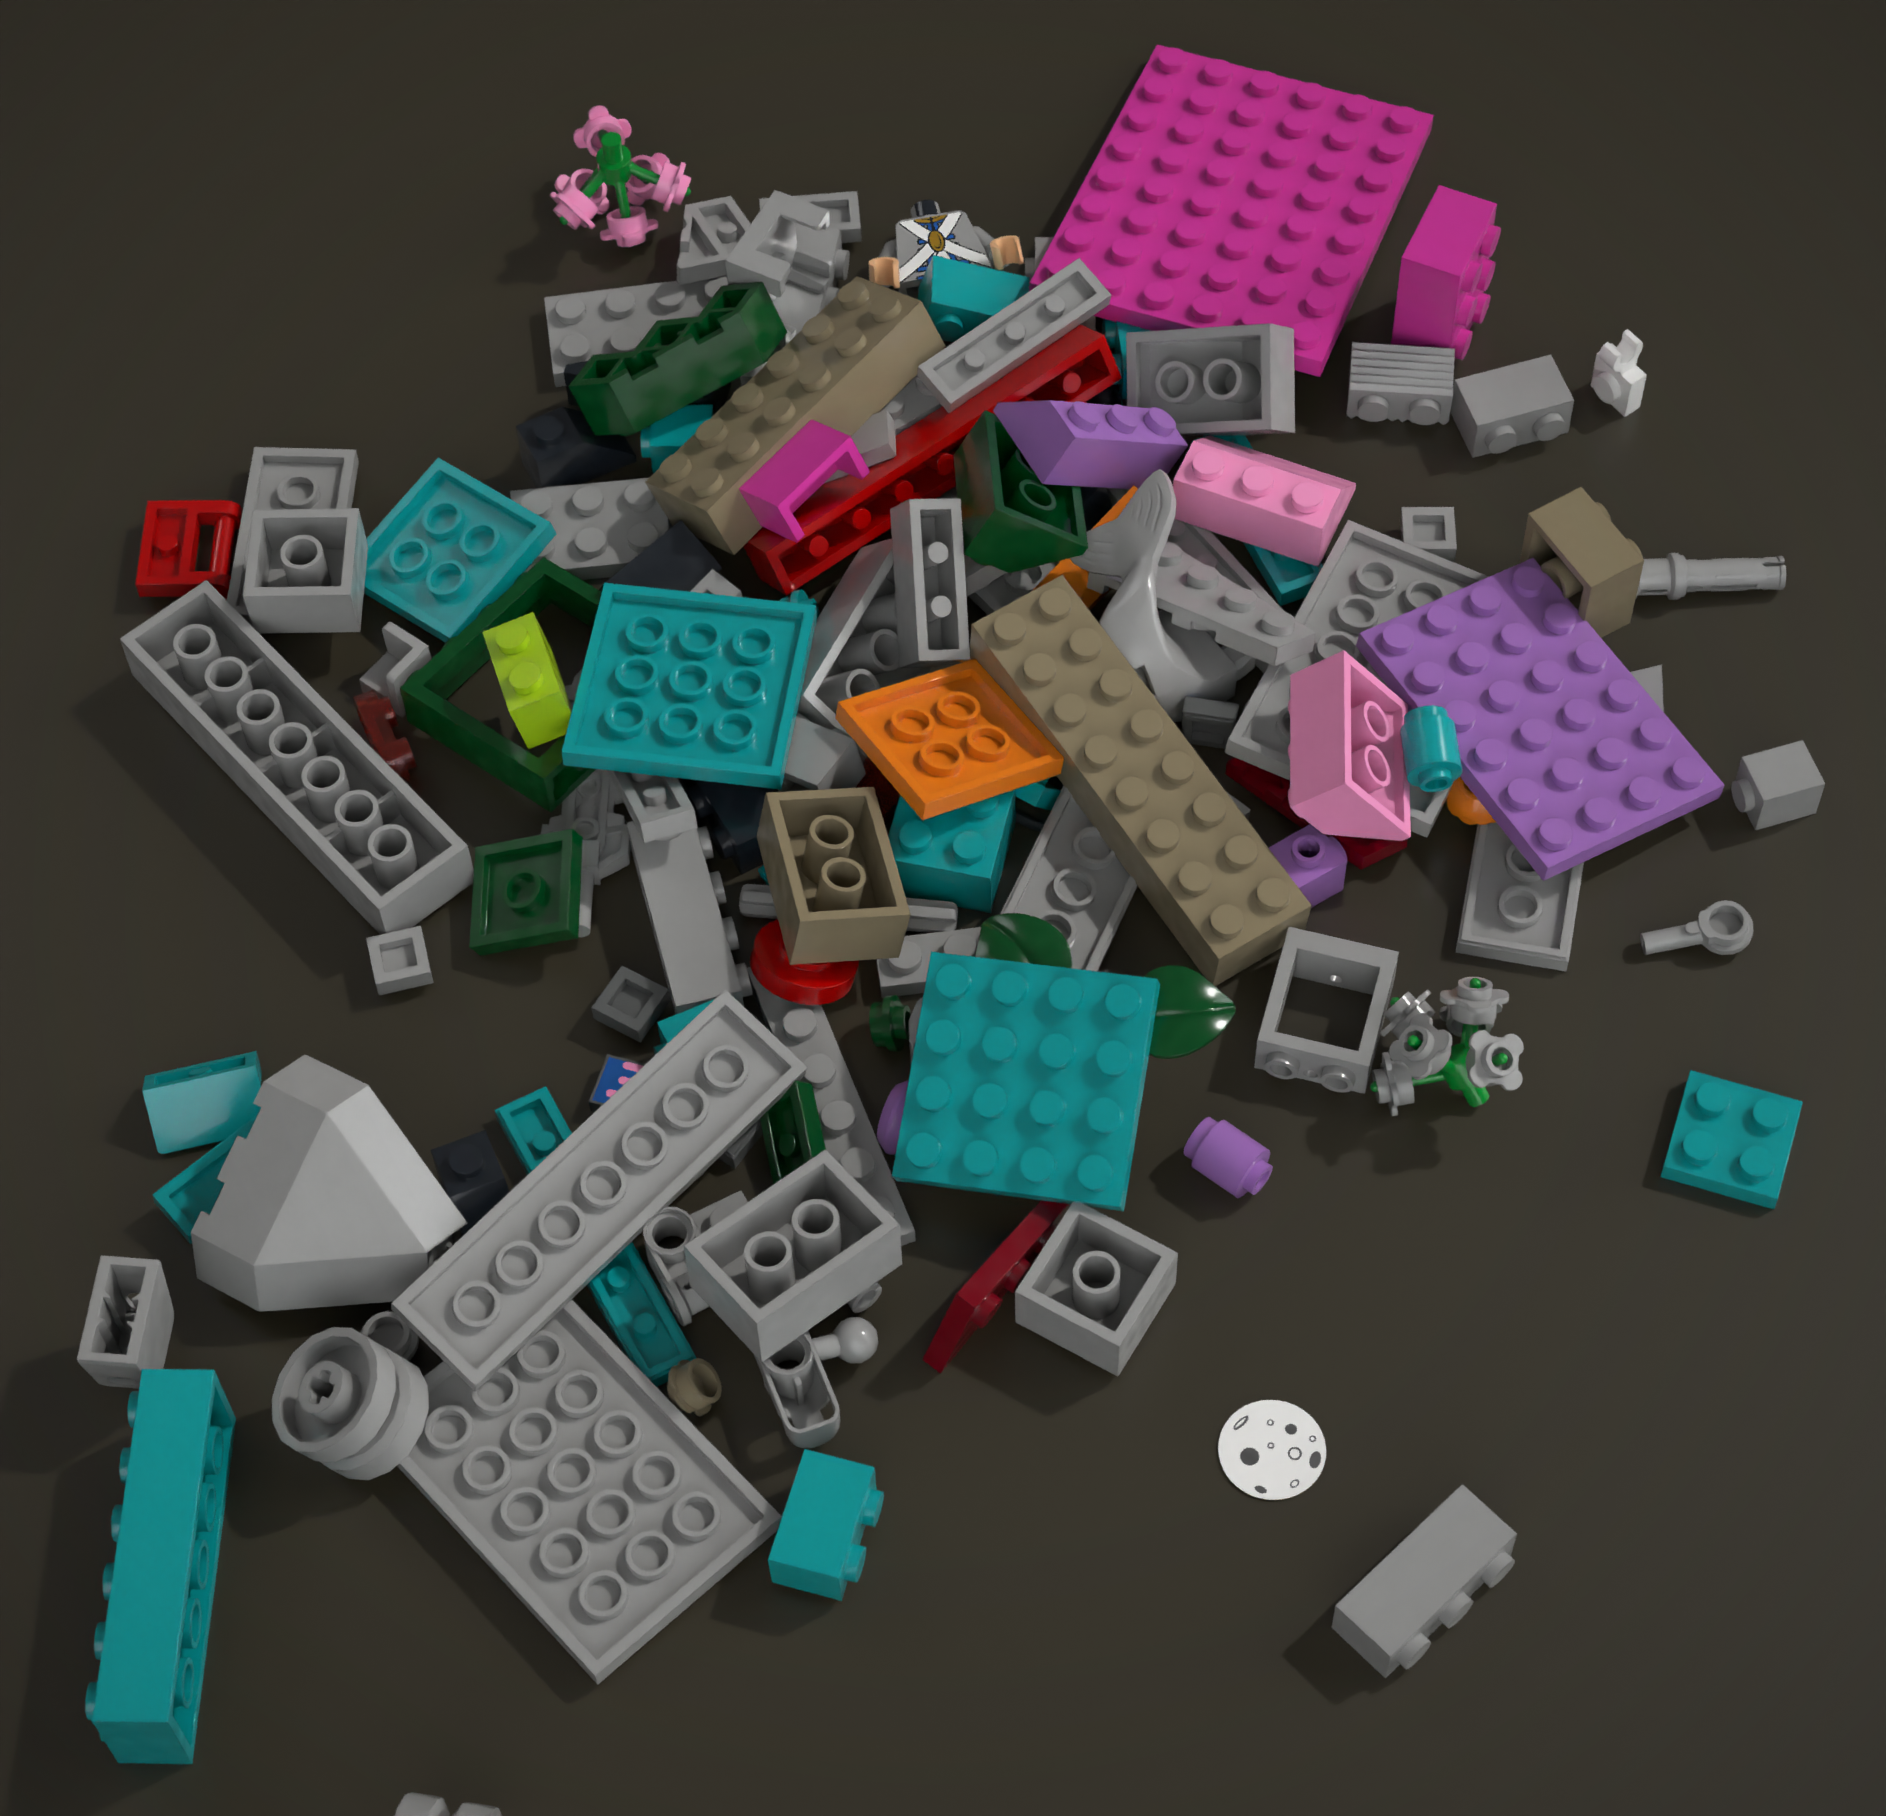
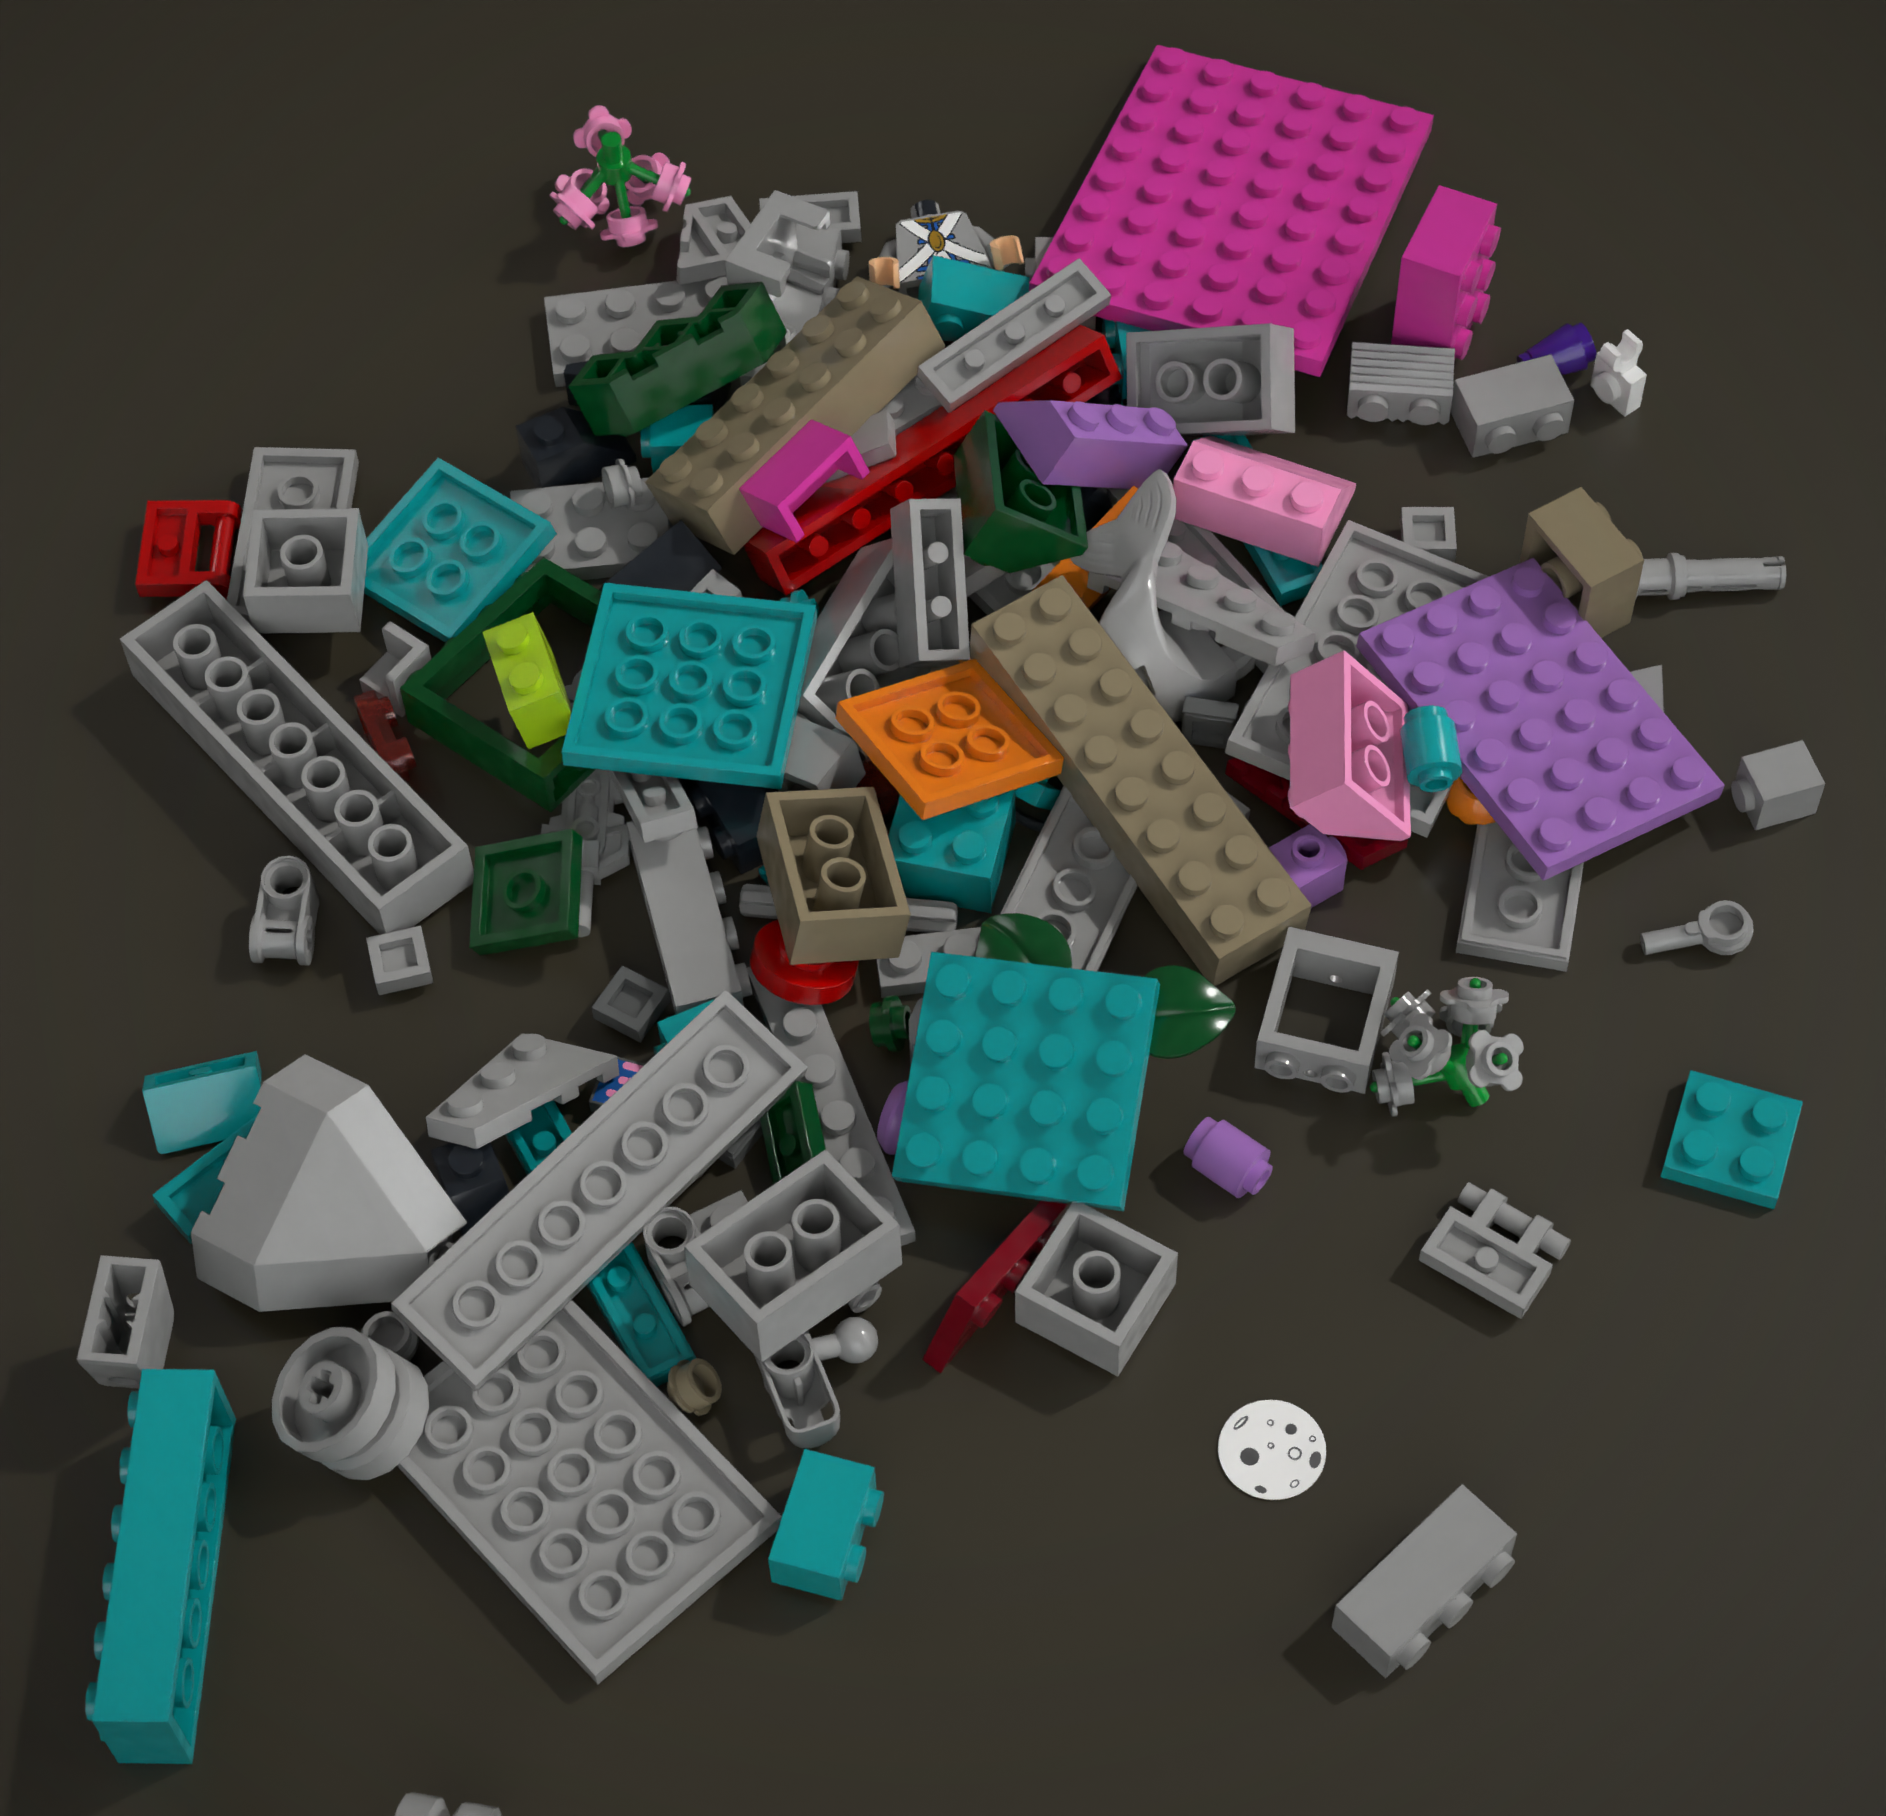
(284, 922): none -> light grey piece
(512, 1085): none -> light grey wing
(621, 484): none -> light grey plate
(1487, 1261): none -> light grey plate
(1569, 346): none -> dark purple cone

